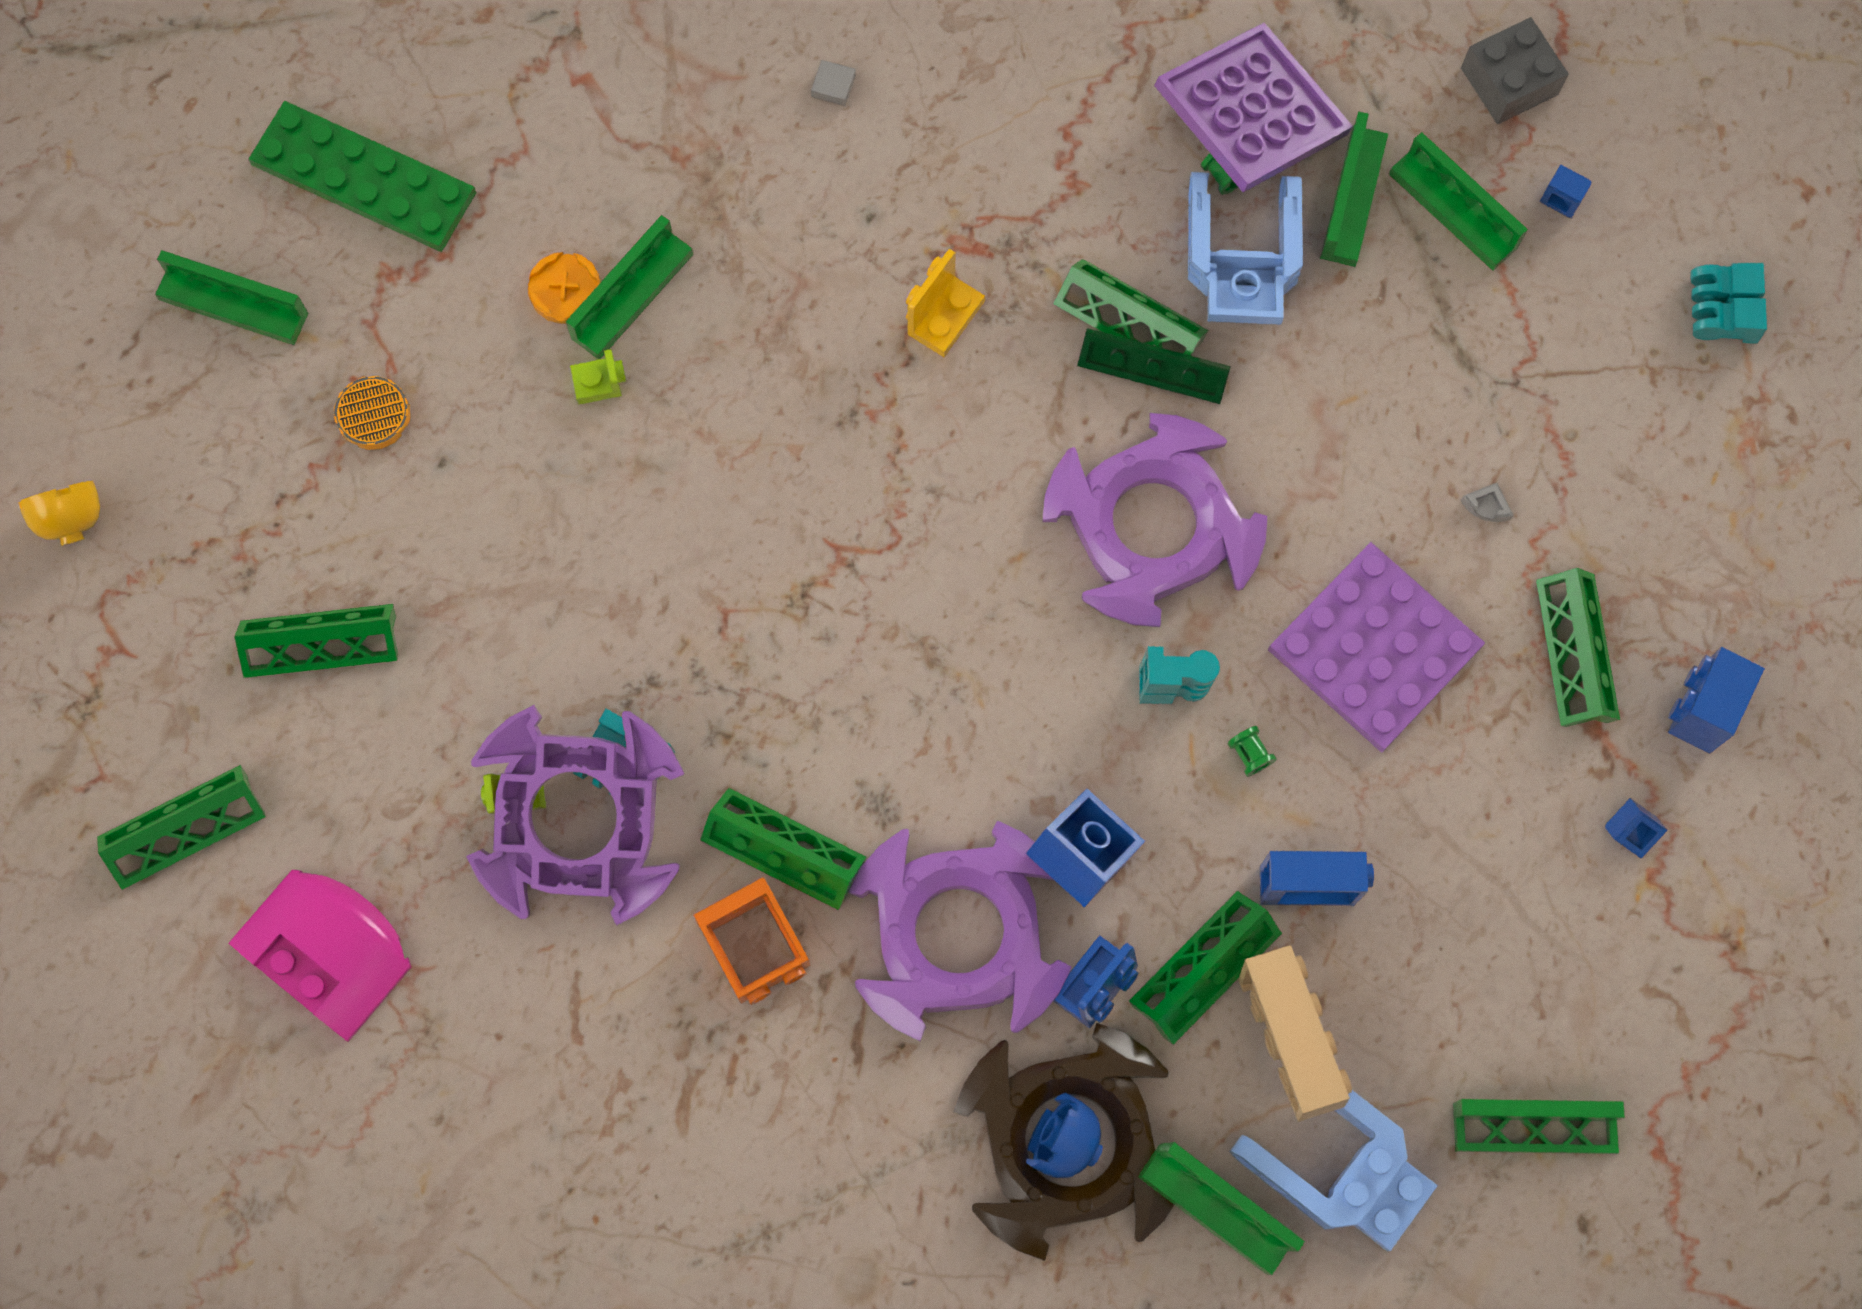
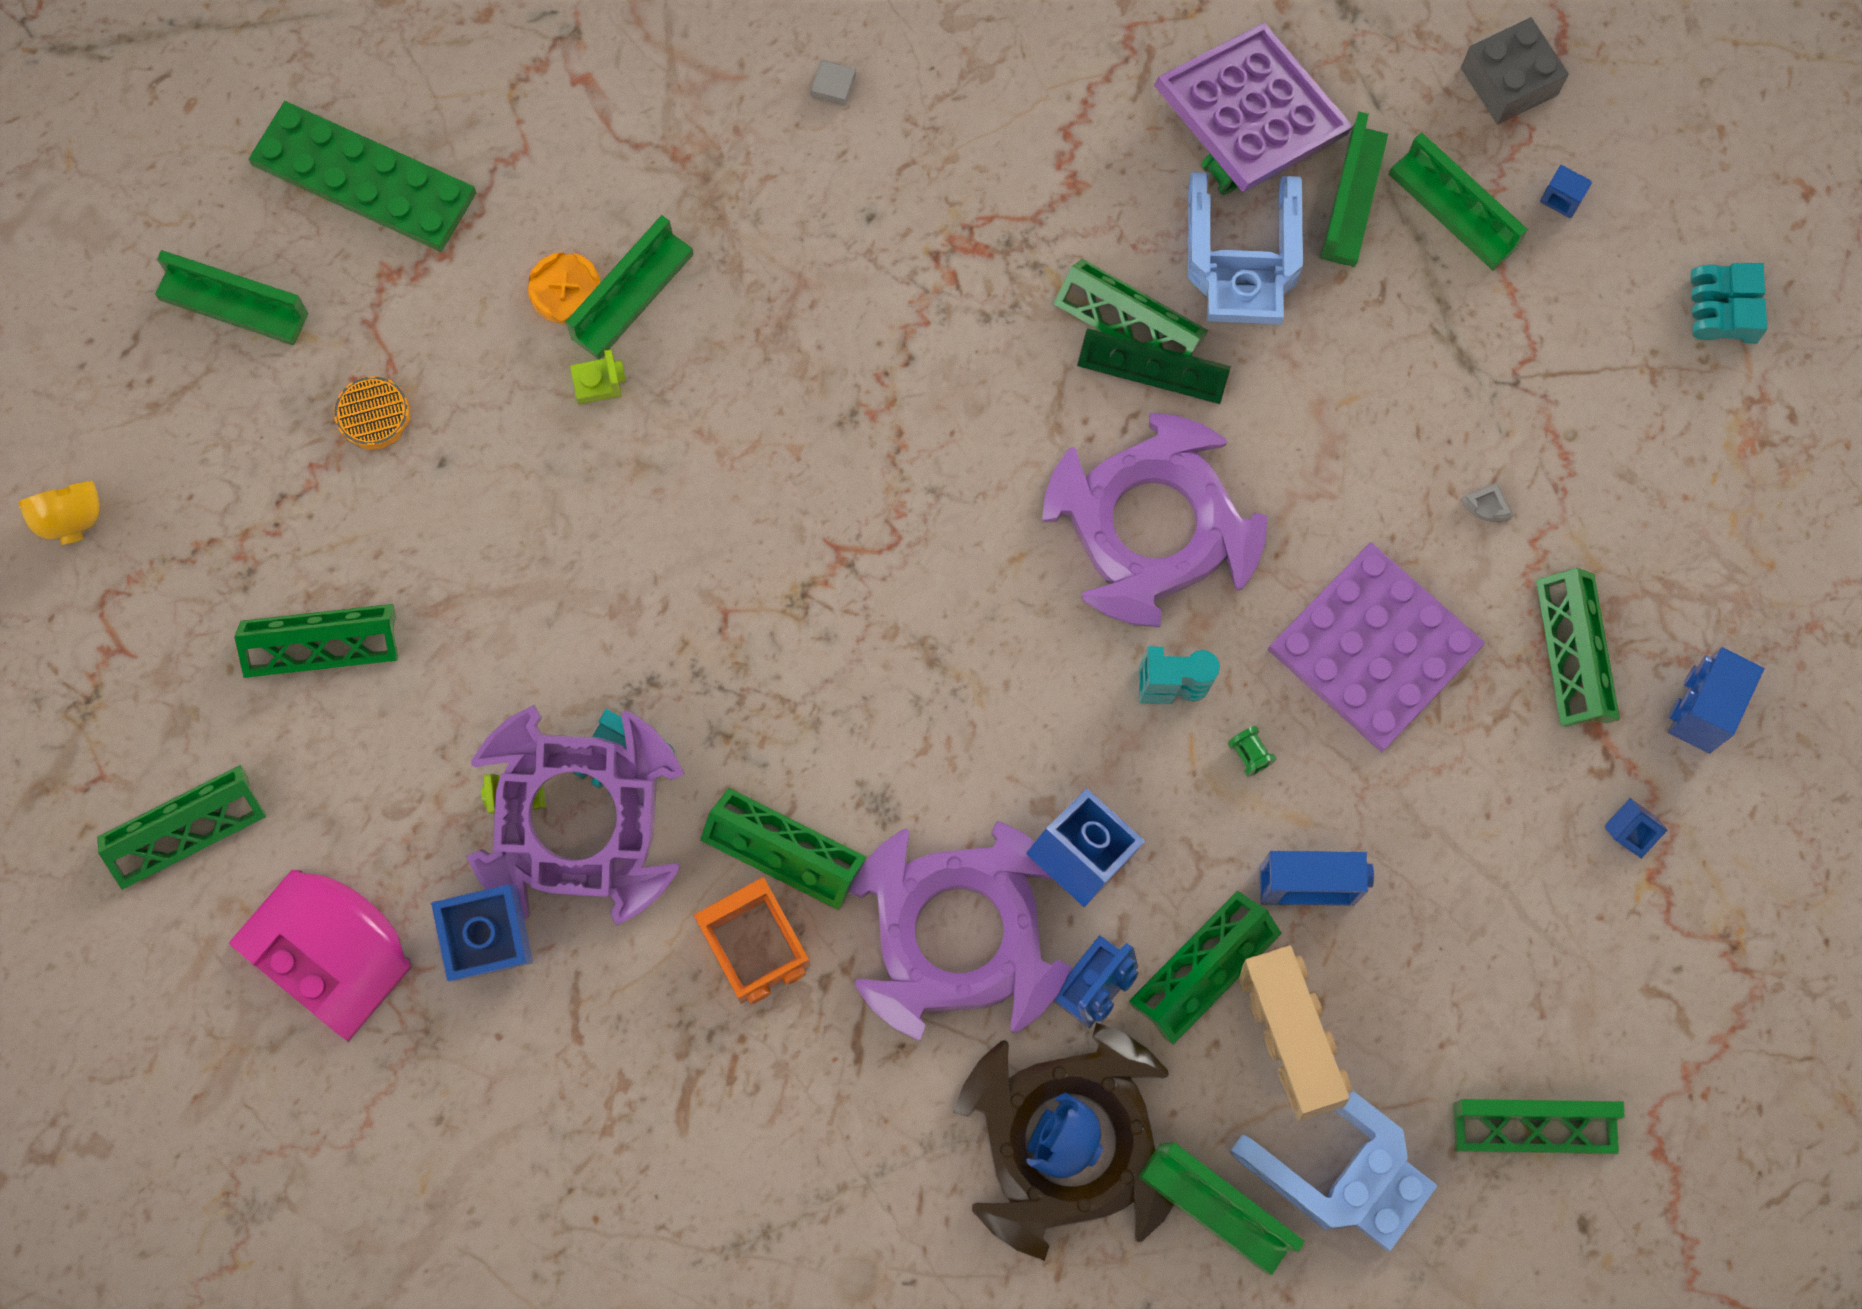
(482, 933): none -> blue brick
(941, 306): yellow bracket -> none

